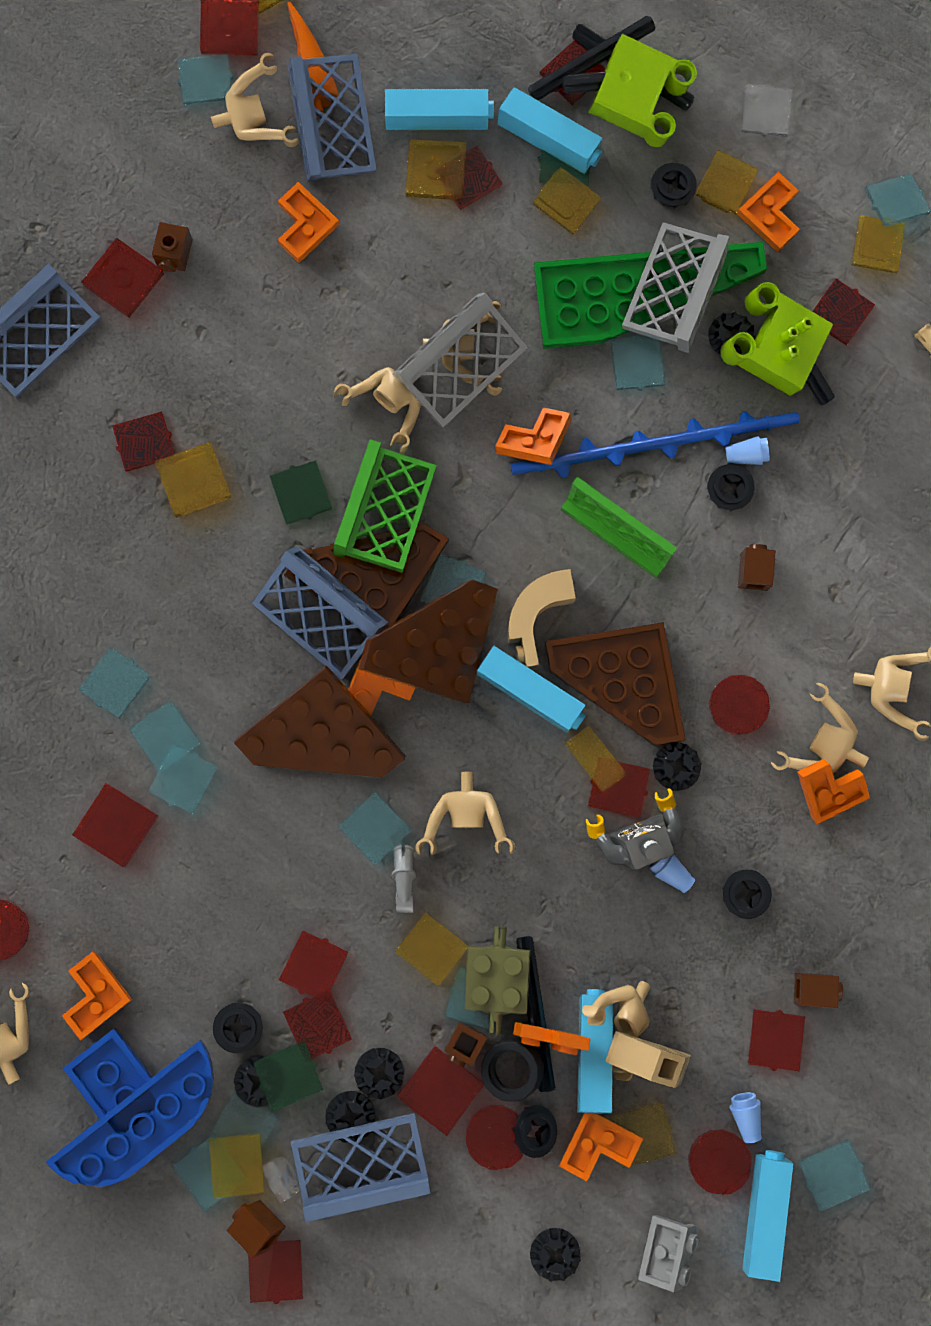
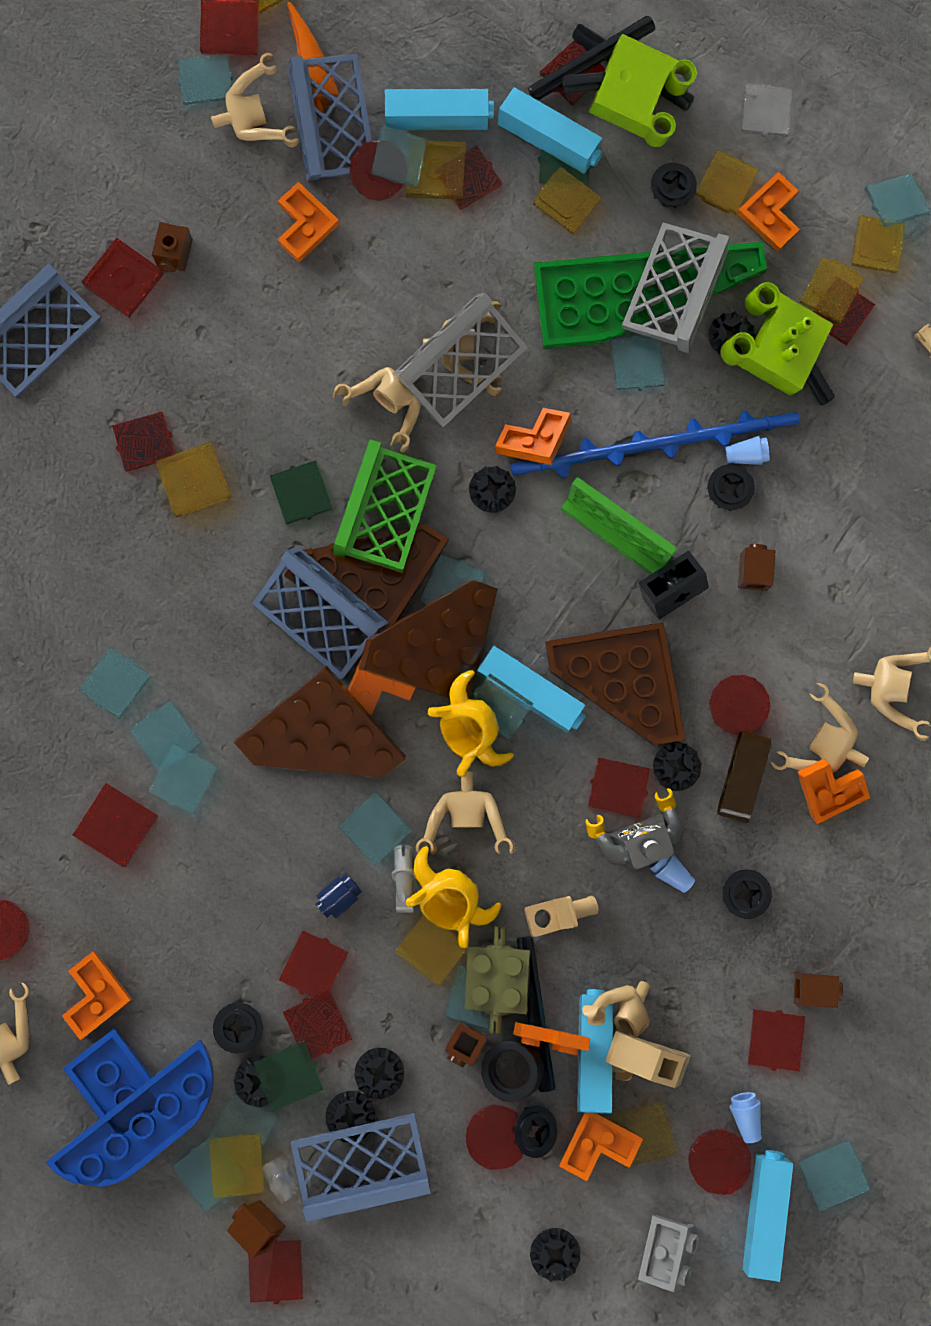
(338, 896): none -> dark blue brick
(366, 183): none -> clear red tile
(398, 156): none -> clear light blue piece
(440, 1090): clear red tile -> none
(449, 899): none -> yellow piece
(469, 727): none -> yellow piece
(485, 500): none -> black gear
(505, 703): none -> clear light blue piece
(543, 593): tan arch -> none
(562, 913): none -> tan bracket
(595, 759): clear yellow tile -> none
(673, 585): none -> black brick
(744, 776): none -> dark brown beam
(832, 289): none -> clear yellow piece

